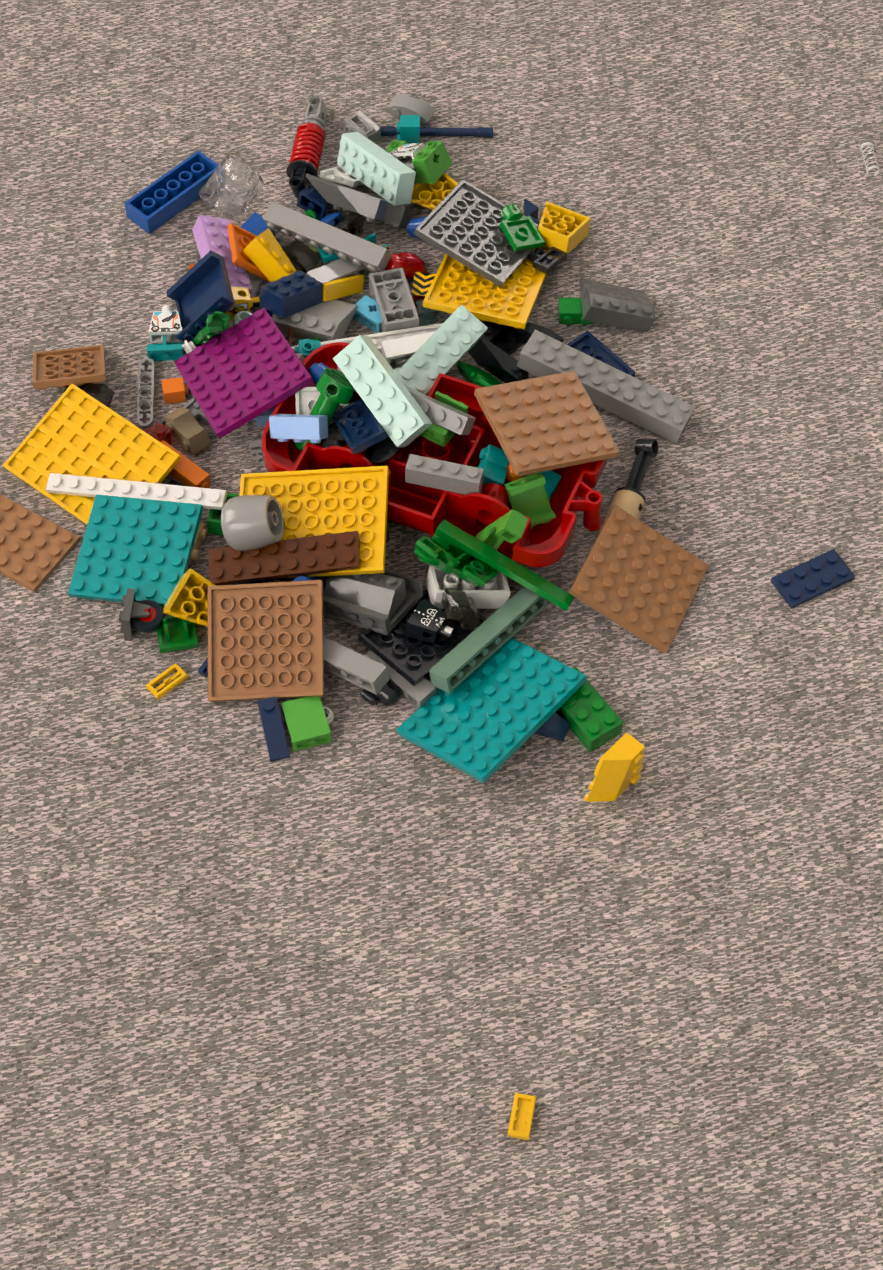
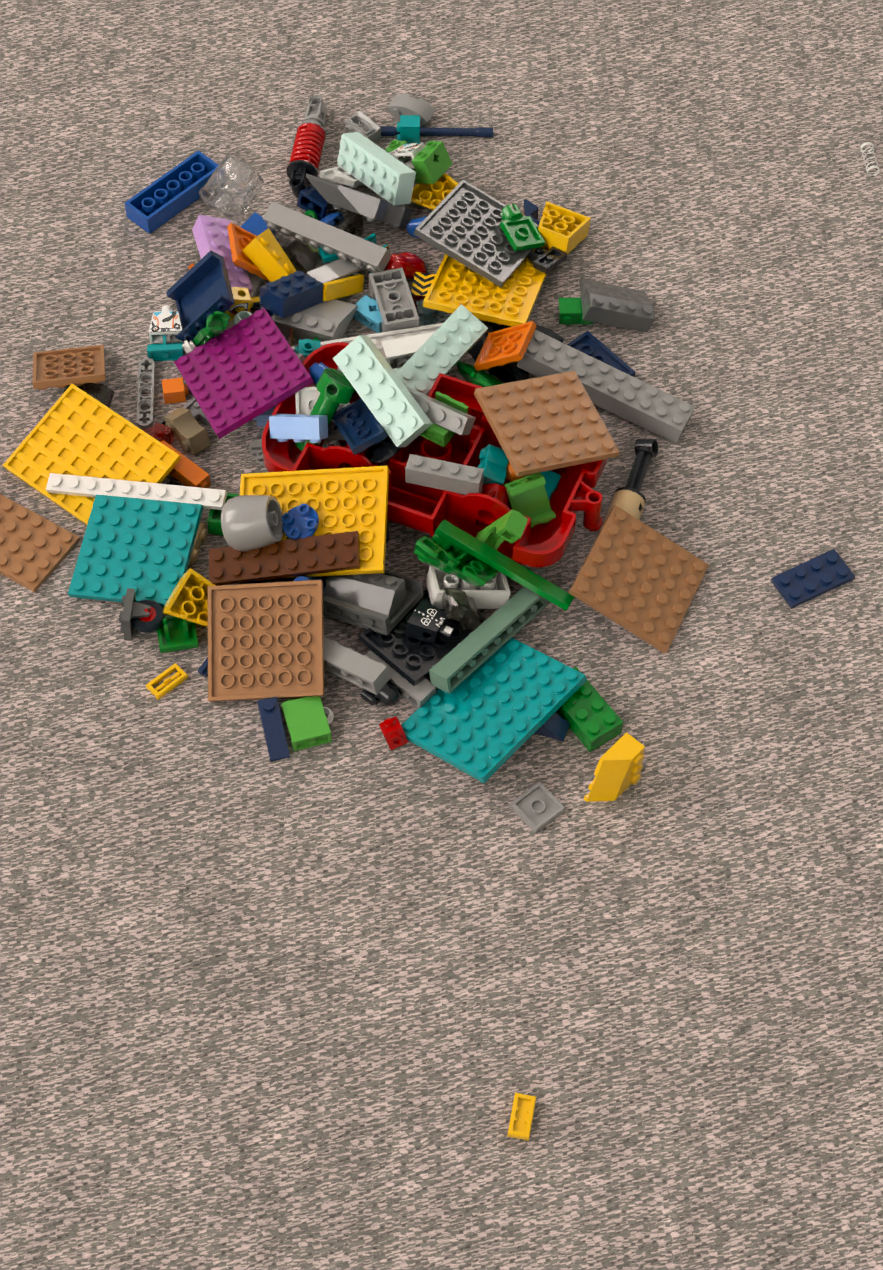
(300, 522): none -> blue dish
(393, 733): none -> red bracket
(505, 346): none -> orange plate
(537, 807): none -> light grey tile

